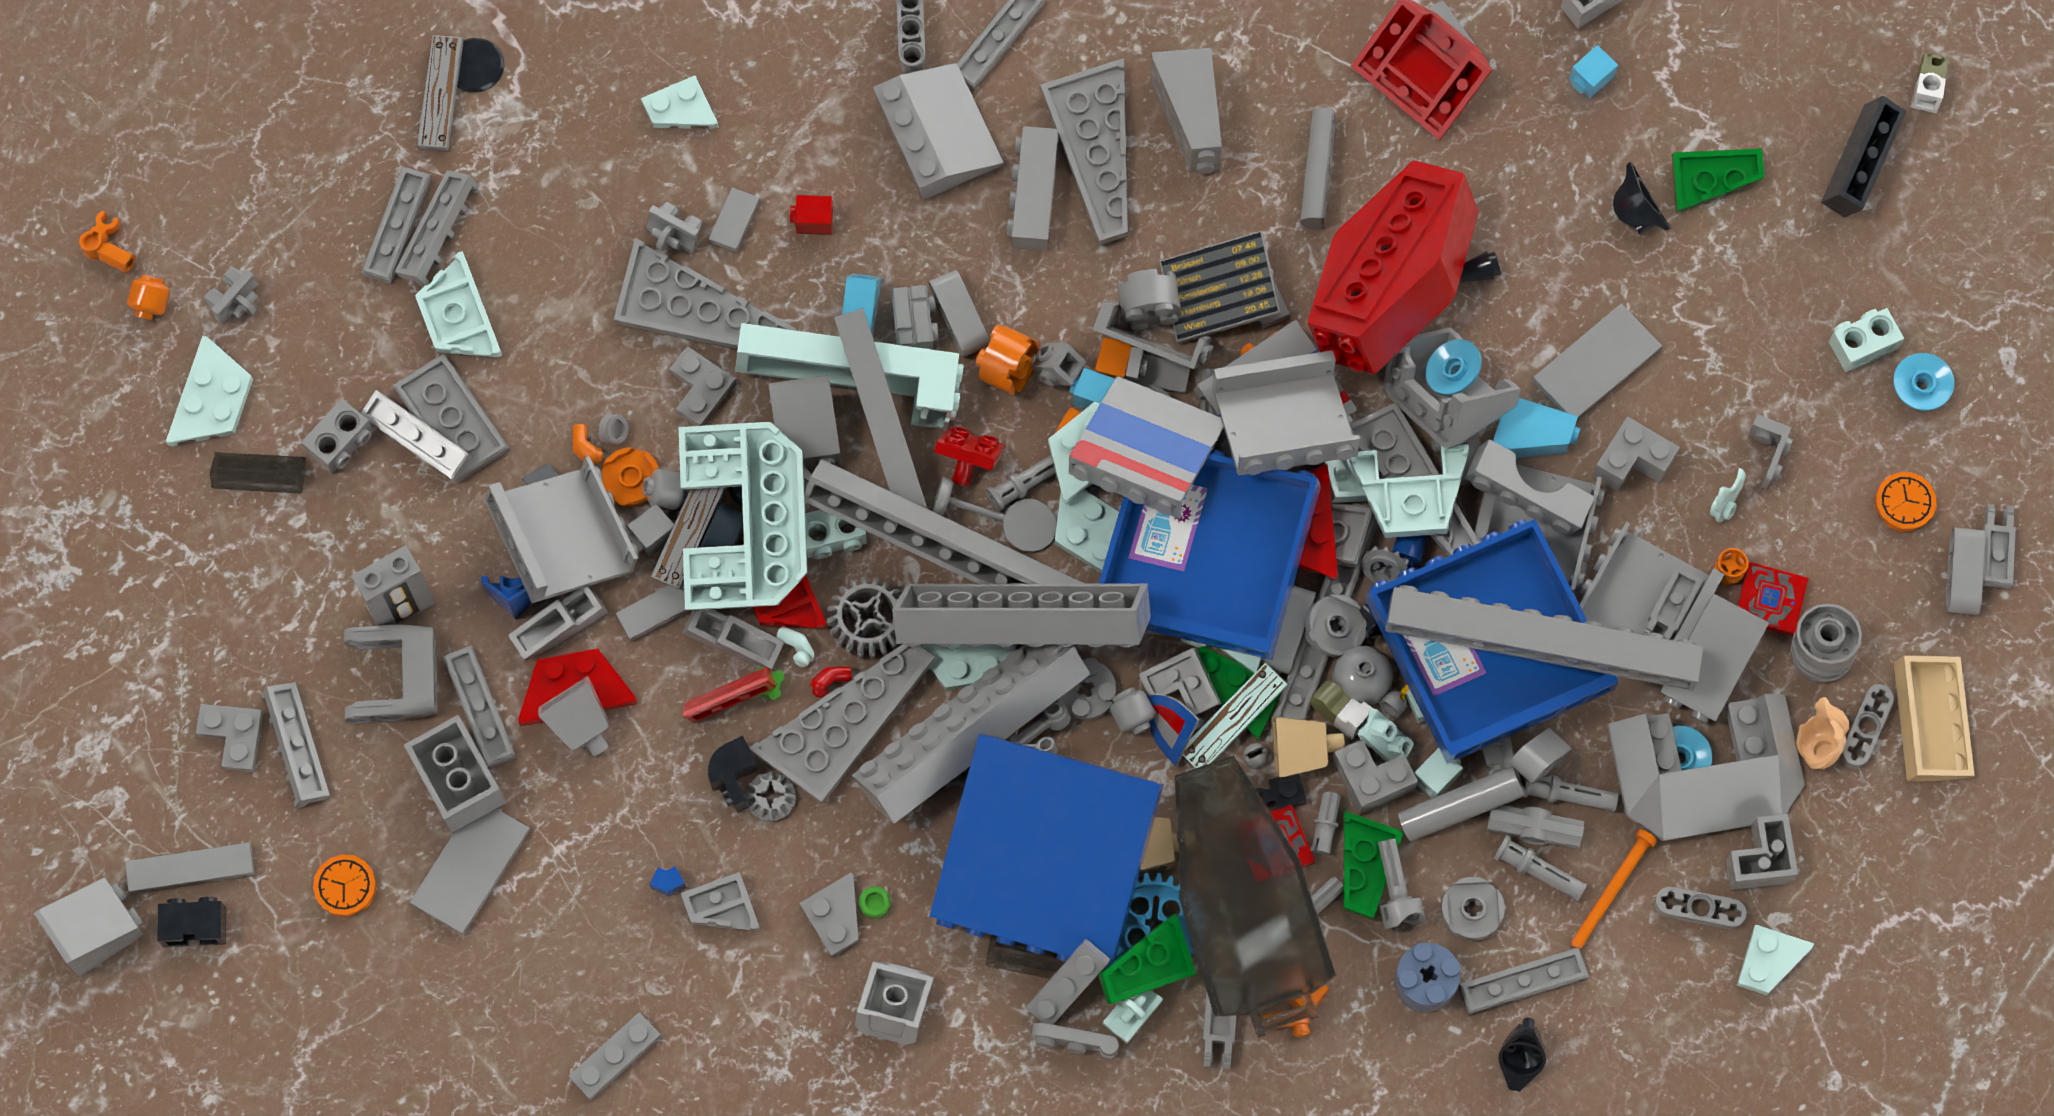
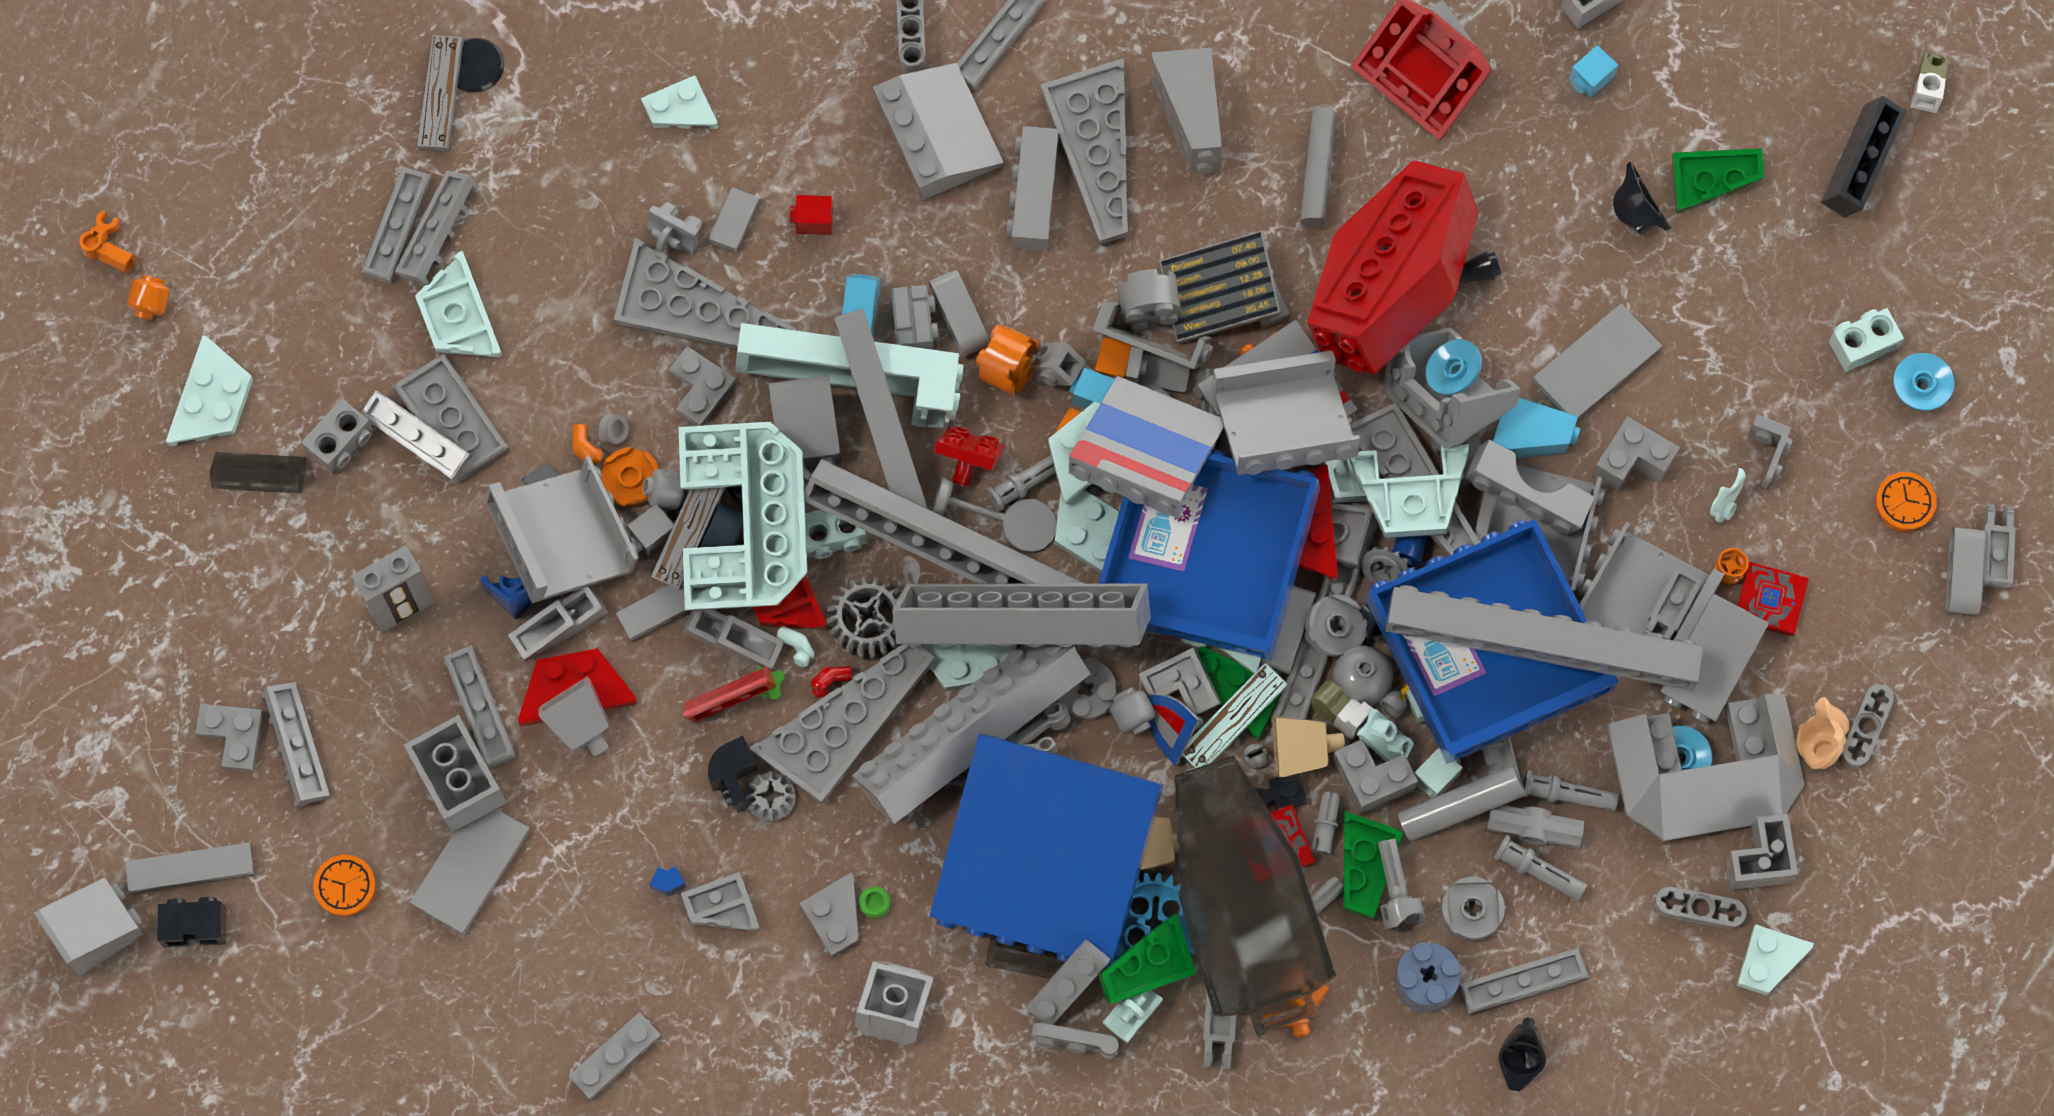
(237, 298): light grey hips -> none
(418, 673): light grey connector -> none
(1540, 755): light grey beam -> none
(1644, 840): orange bar -> none
(1825, 643): light grey wheel -> none
(1933, 718): tan slope -> none

